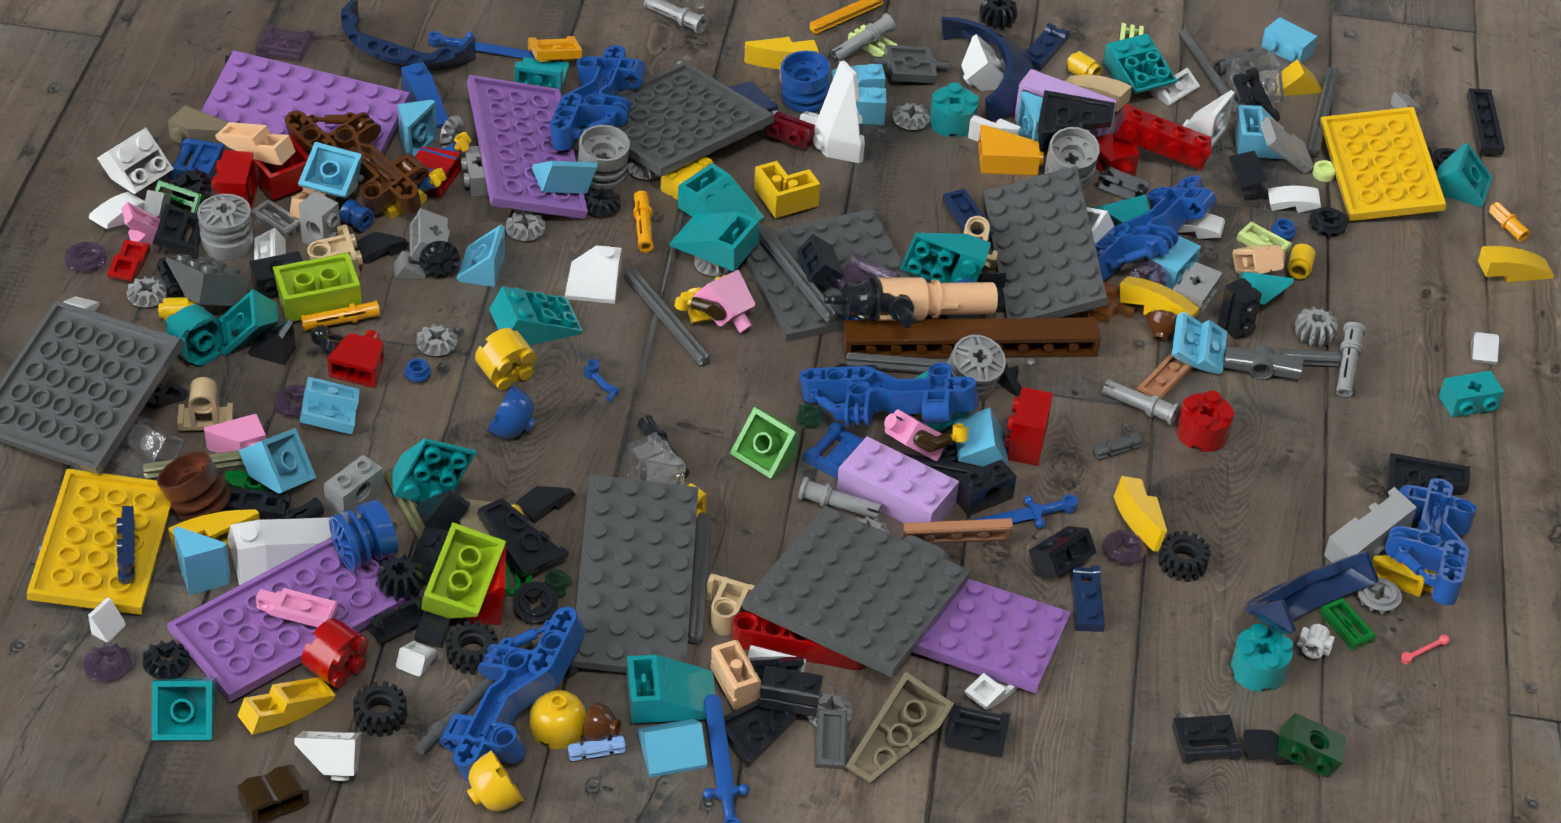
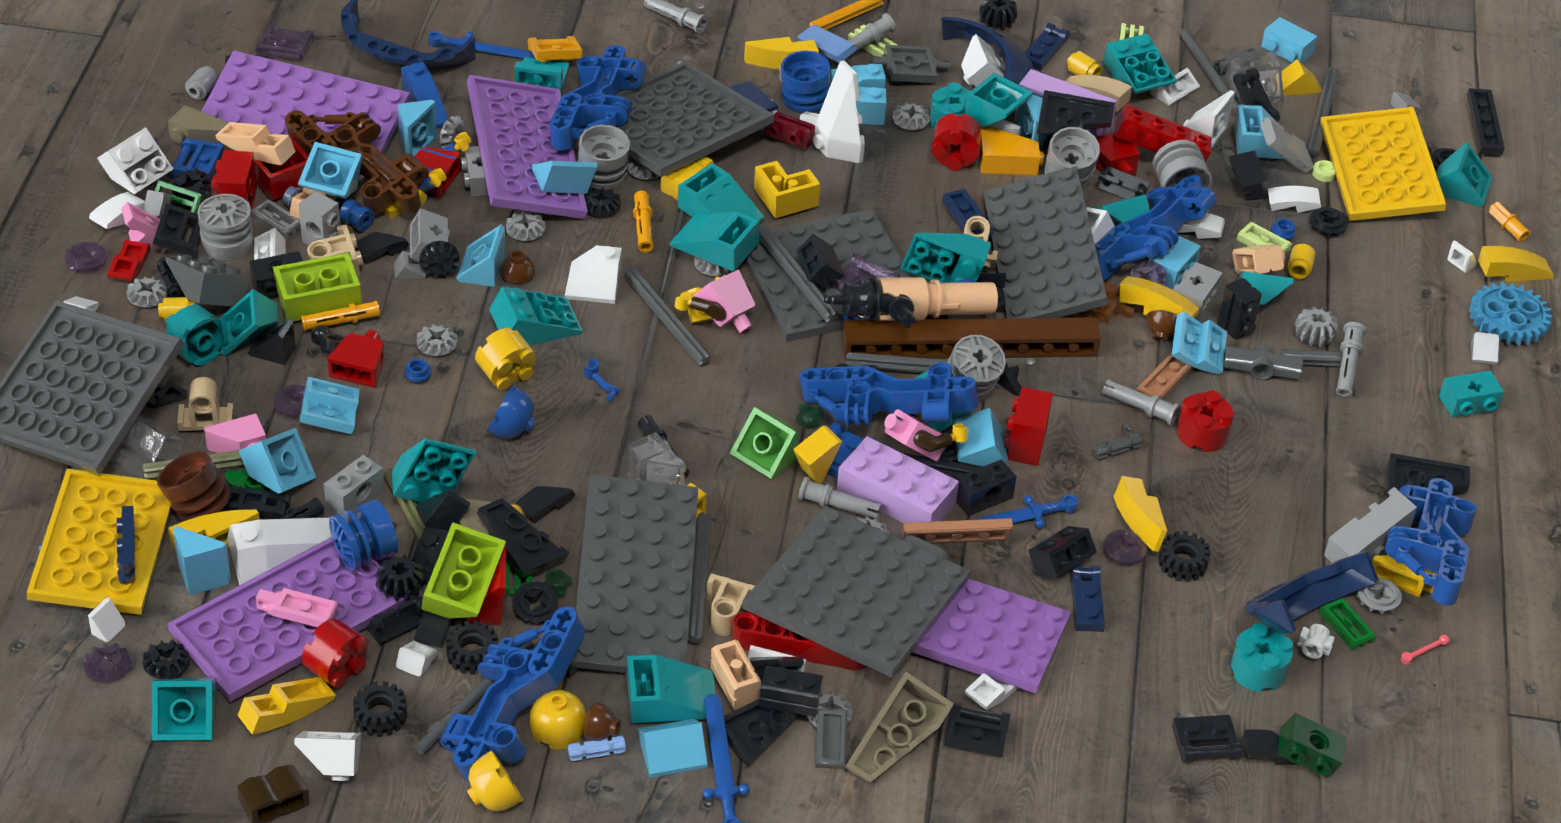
(201, 82): none -> light grey brick
(289, 193): none -> sand blue plate
(517, 268): none -> reddish brown brick
(818, 453): none -> yellow slope
(828, 43): none -> medium blue tile
(956, 141): none -> red brick
(995, 99): none -> teal slope
(1179, 161): none -> light grey wheel
(1461, 257): none -> white slope
(1510, 313): none -> dark azure gear

